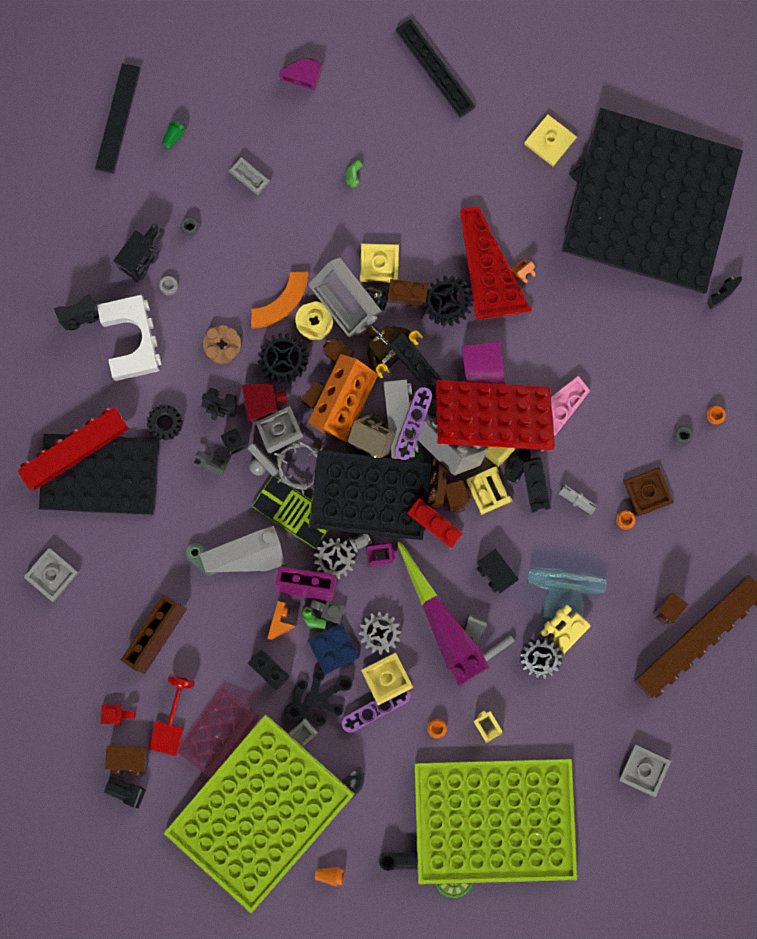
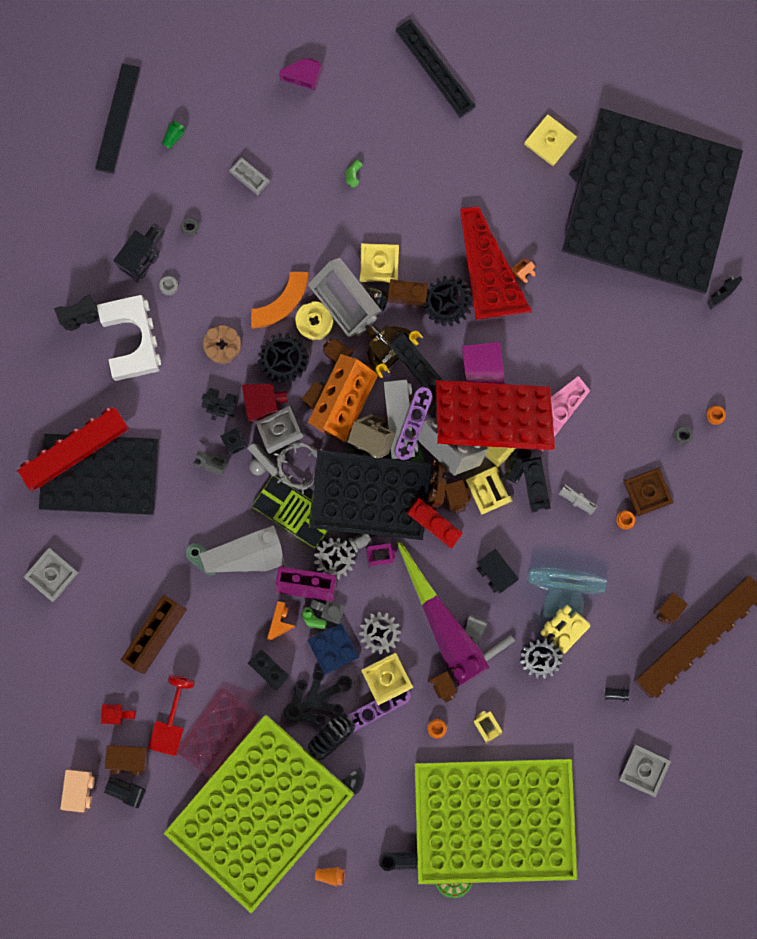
(77, 791): none -> light nougat brick
(153, 422): black tyre -> none
(303, 733): light grey tile -> none
(331, 736): none -> black gear
(444, 687): none -> reddish brown window
(617, 694): none -> black pin

